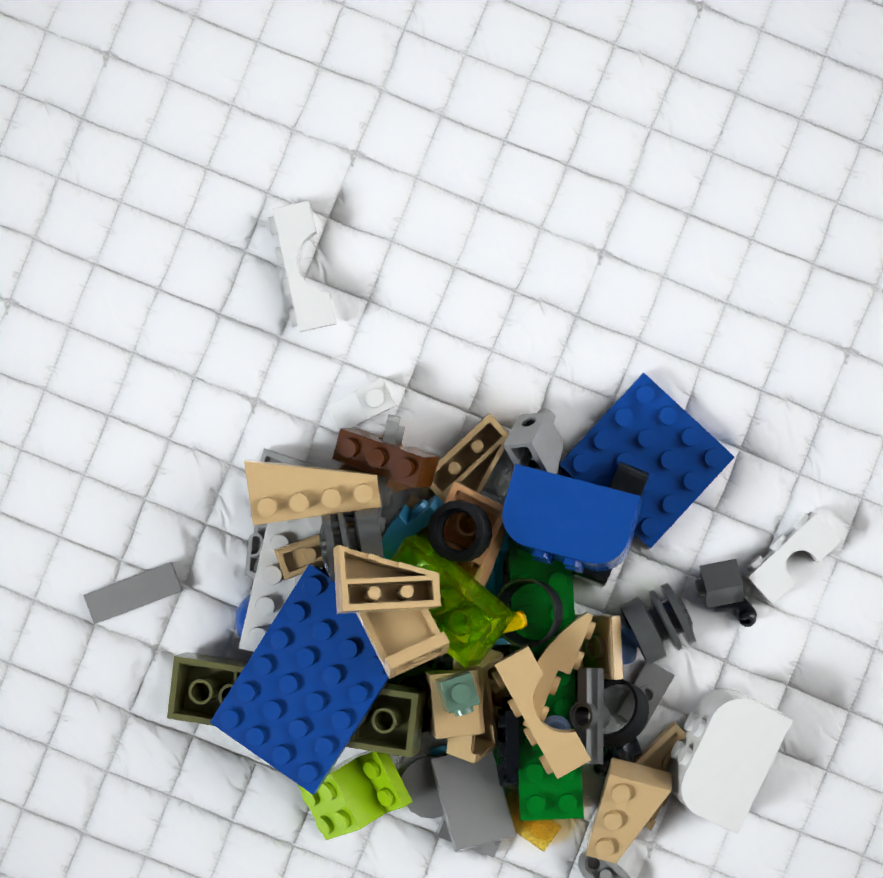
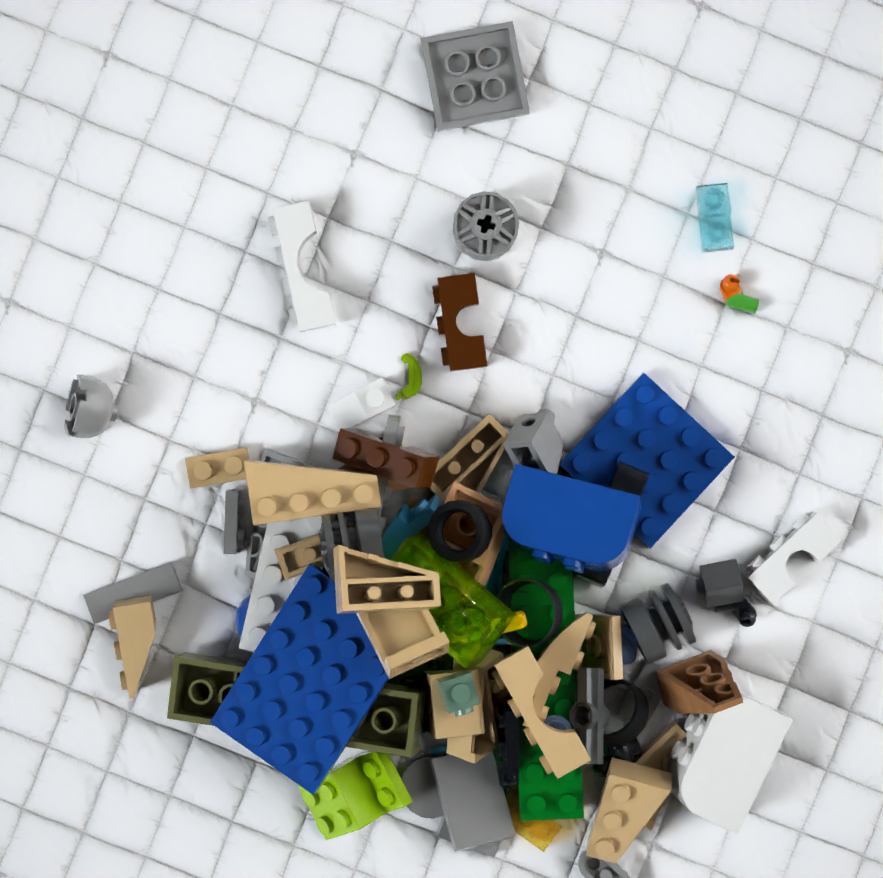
(89, 407): none -> light grey cylinder
(136, 630): none -> tan slope
(217, 467): none -> tan plate
(234, 508): none -> light grey plate
(414, 377): none -> lime piece
(455, 294): none -> reddish brown arch
(475, 76): none -> light grey plate
(494, 242): none -> light grey wheel
(698, 685): none -> medium nougat wedge
(714, 217): none -> clear light blue slope
(734, 297): none -> arm

